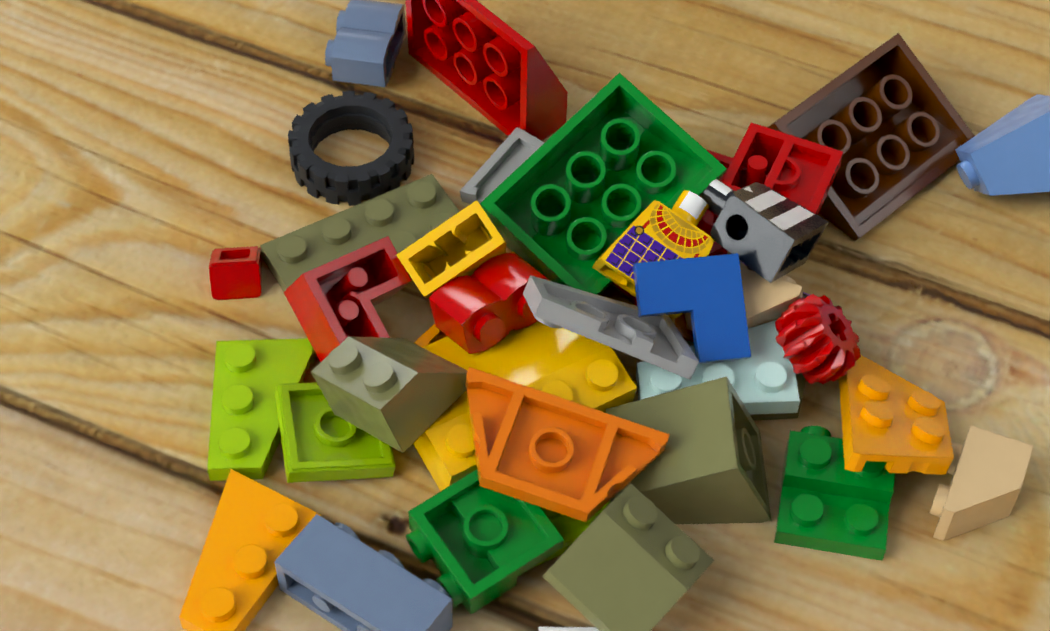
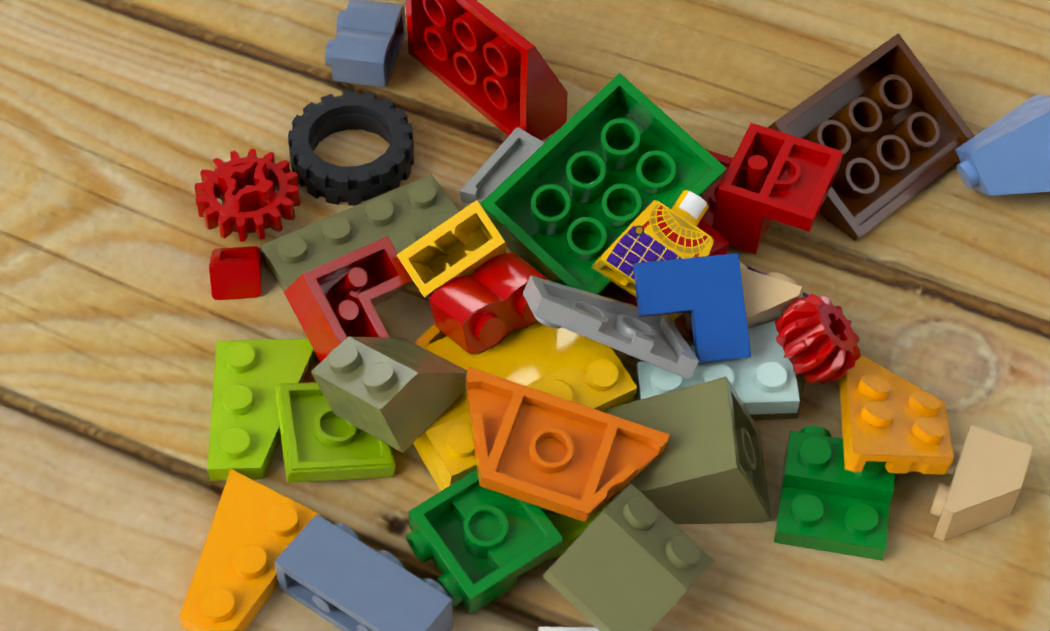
(247, 195): none -> red gear
(763, 227): black torso -> none

